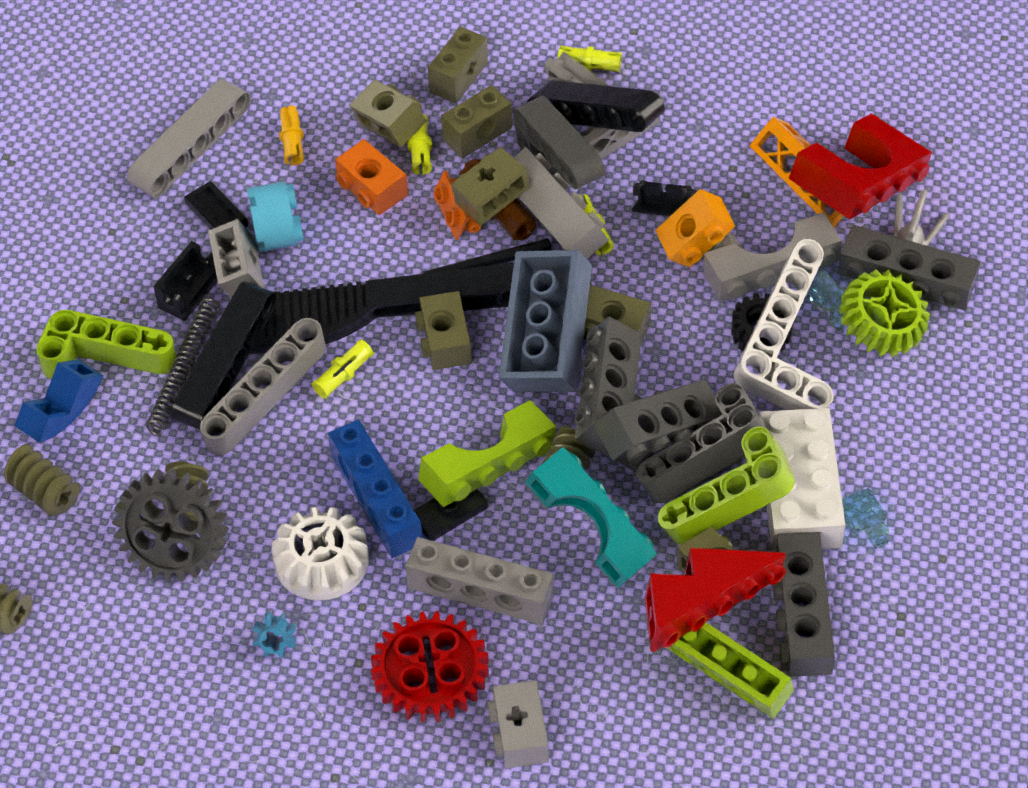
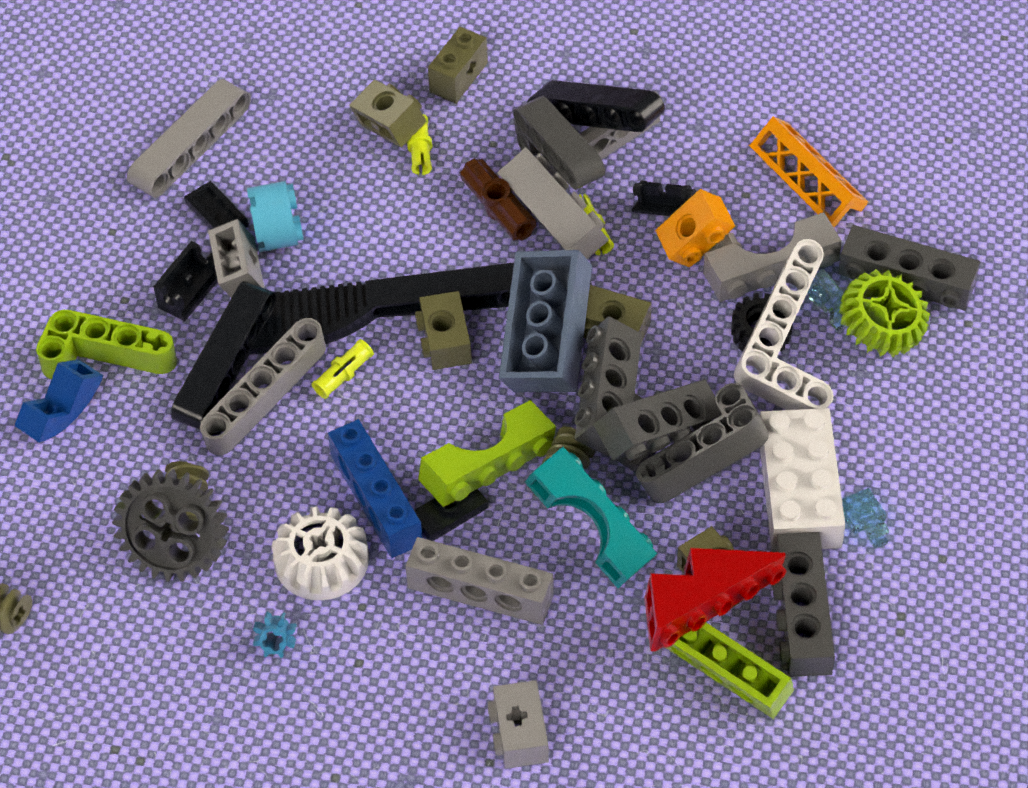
(41, 480): olive piece -> none
(174, 367): dark grey piece -> none
(291, 136): yellow axle -> none
(371, 177): orange brick -> none
(454, 216): orange hinge -> none
(463, 661): red gear -> none
(476, 121): olive brick -> none
(490, 185): olive brick -> none
(495, 258): black bar -> none
(570, 70): light grey hinge -> none
(594, 58): neon yellow pin -> none
(733, 494): lime beam -> none
(856, 189): red arch -> none
(911, 230): light grey plant -> none

